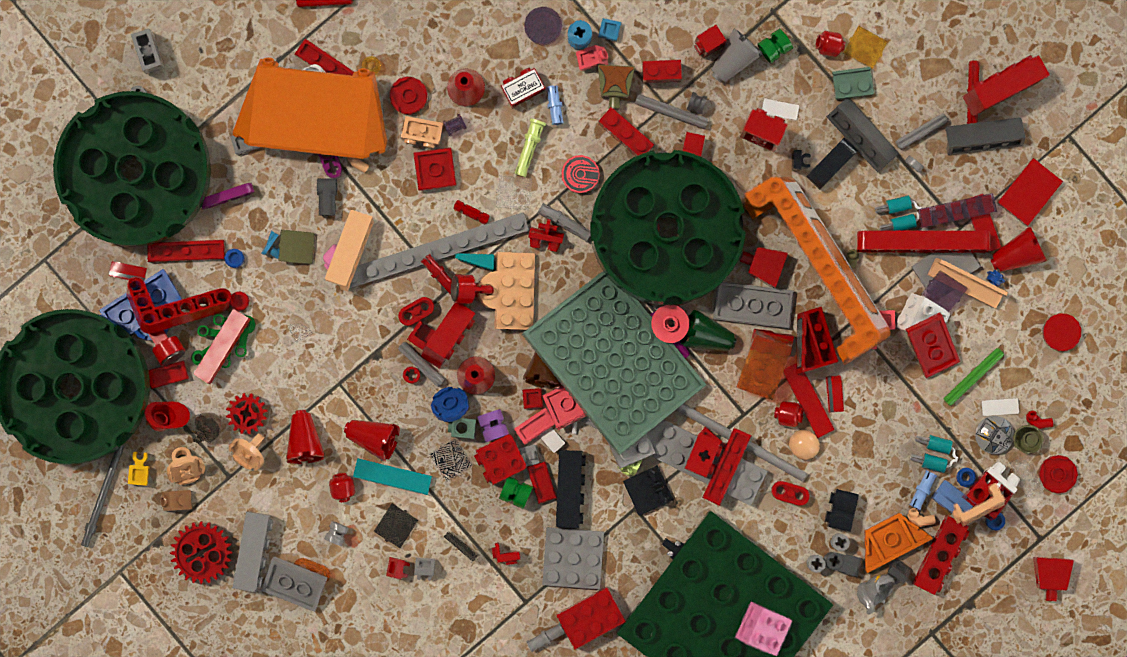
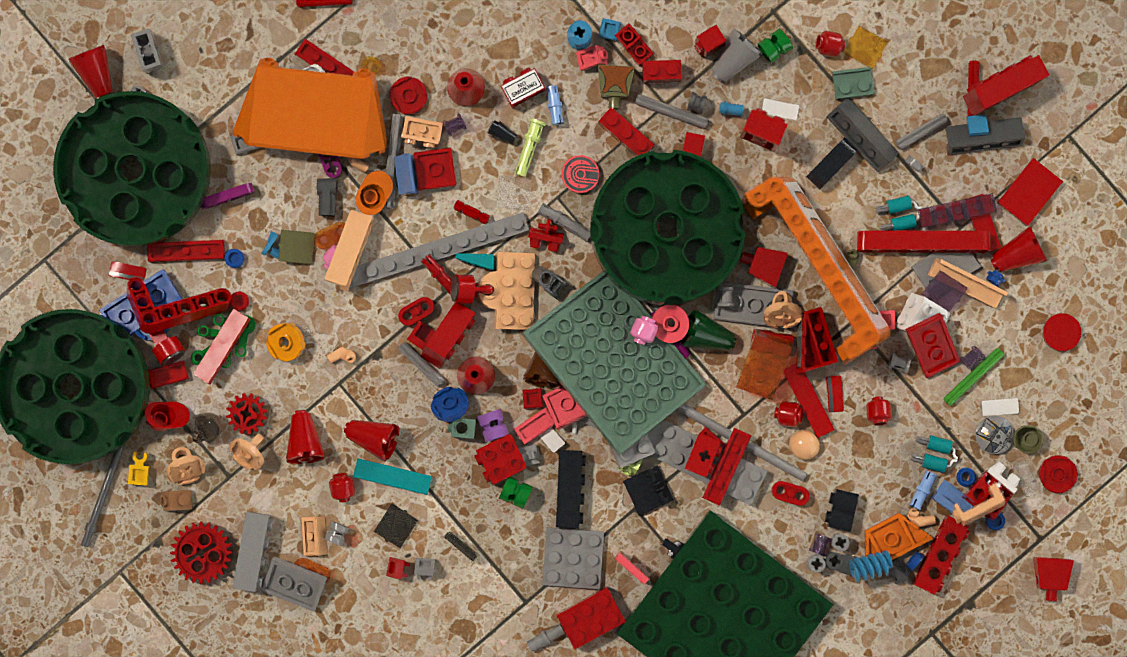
(94, 70): none -> red cone
(275, 339): none -> light orange plate
(313, 535): none -> light nougat slope
(331, 233): none -> clear orange plate
(342, 353): none -> light nougat arm
(374, 192): none -> orange piece
(393, 151): none -> light grey axle
(406, 174): none -> medium blue panel
(416, 371): red bush -> none
(451, 459): clear piece -> none
(501, 132): none -> black cone
(509, 558): red bracket -> none
(541, 482): red tile -> none
(543, 25): clear purple tile -> none
(551, 283): none -> dark grey piece
(631, 568): none -> coral tile
(634, 44): none -> red slope
(644, 330): none -> bright pink head
(725, 296): none -> light grey bush
(731, 109): none -> dark azure pin
(763, 629): bright pink bracket -> none
(782, 313): none -> light nougat tile
(797, 160): black tile -> none
(820, 544): none -> bush
(870, 565): none -> dark azure piece
(875, 591): light grey hair -> none
(879, 411): none -> red head
(899, 362): none -> light grey bush
(914, 560): none -> blue tile
(972, 358): none -> clear purple bush
(977, 125): none -> dark azure tile
(1033, 419): red arm -> none

